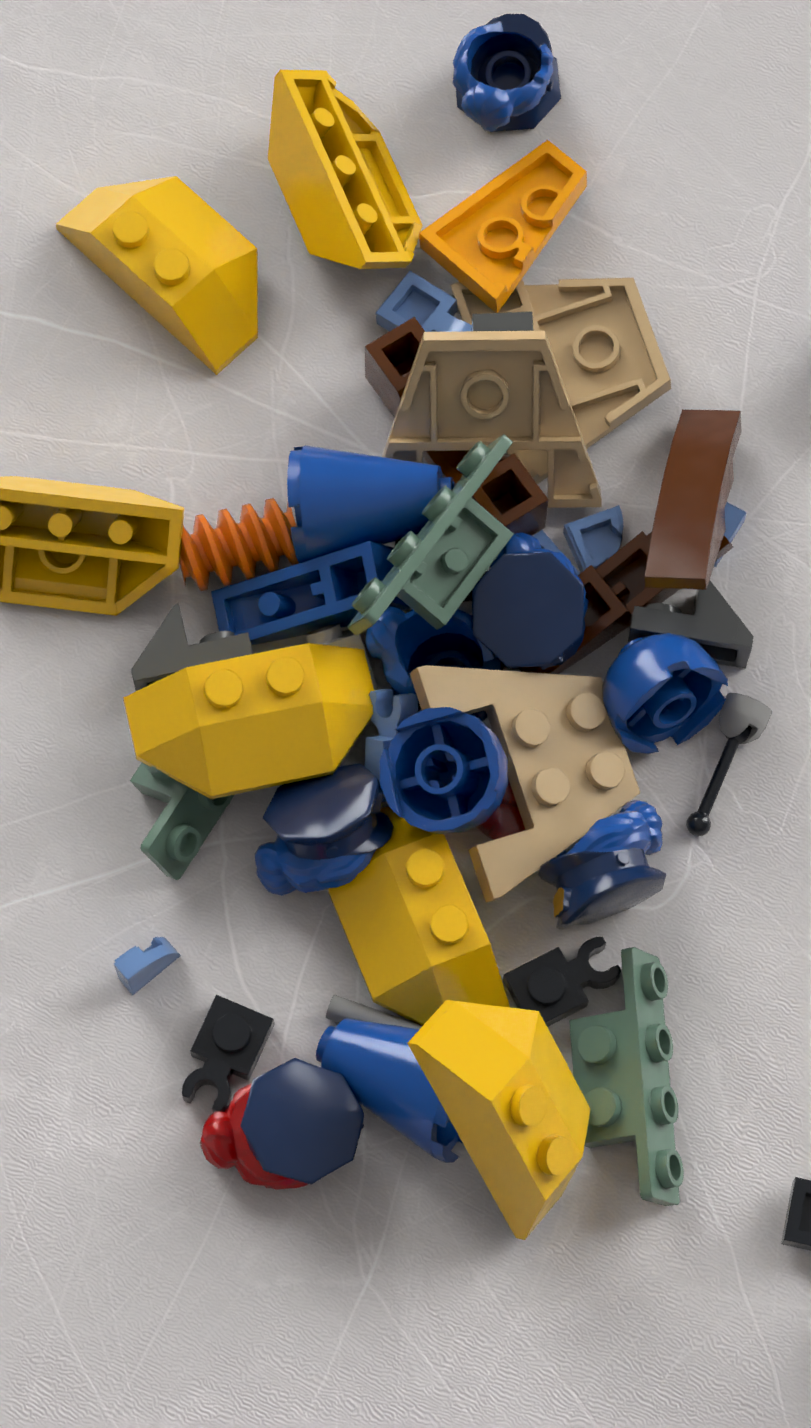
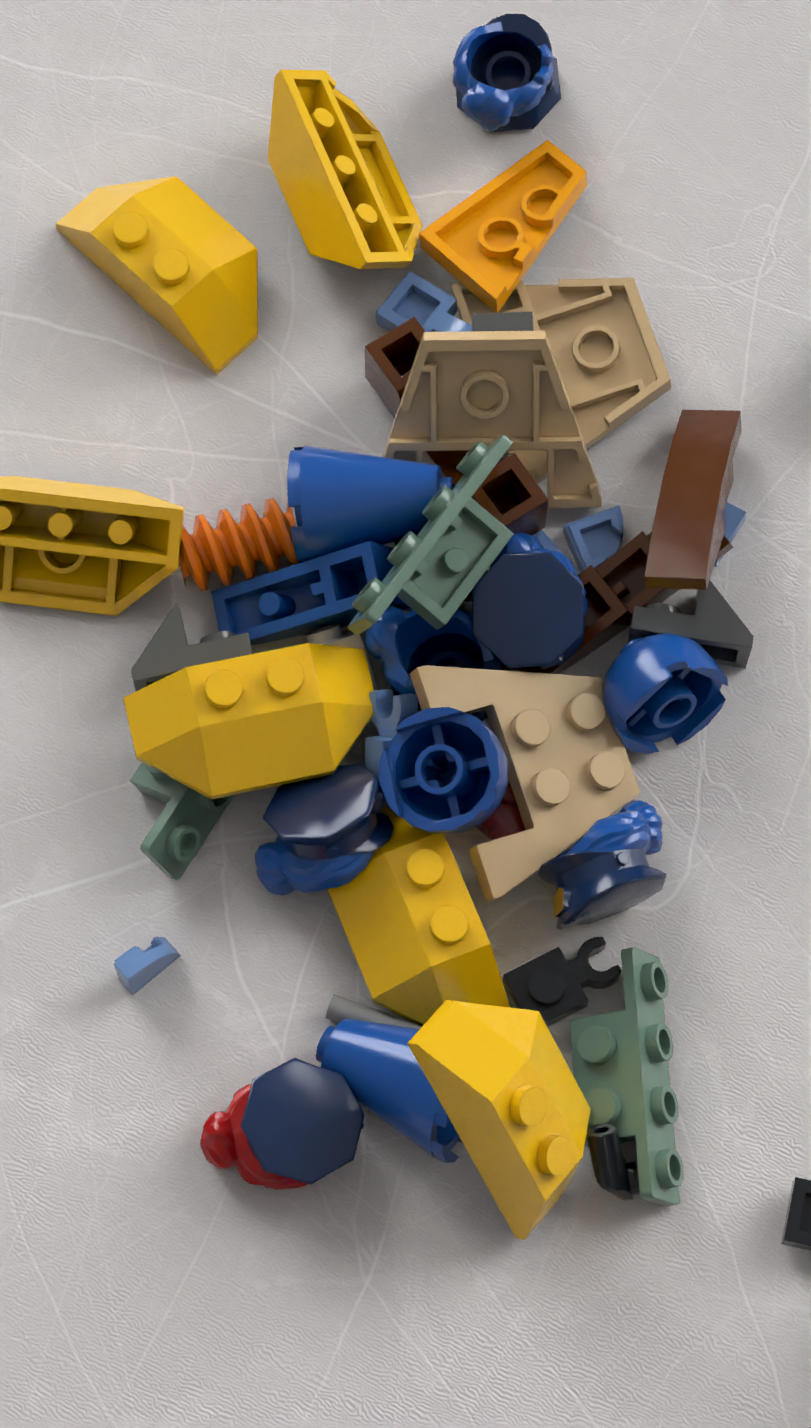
(229, 1045): black plate -> none
(608, 1162): none -> black arm
(741, 722): hinge -> none

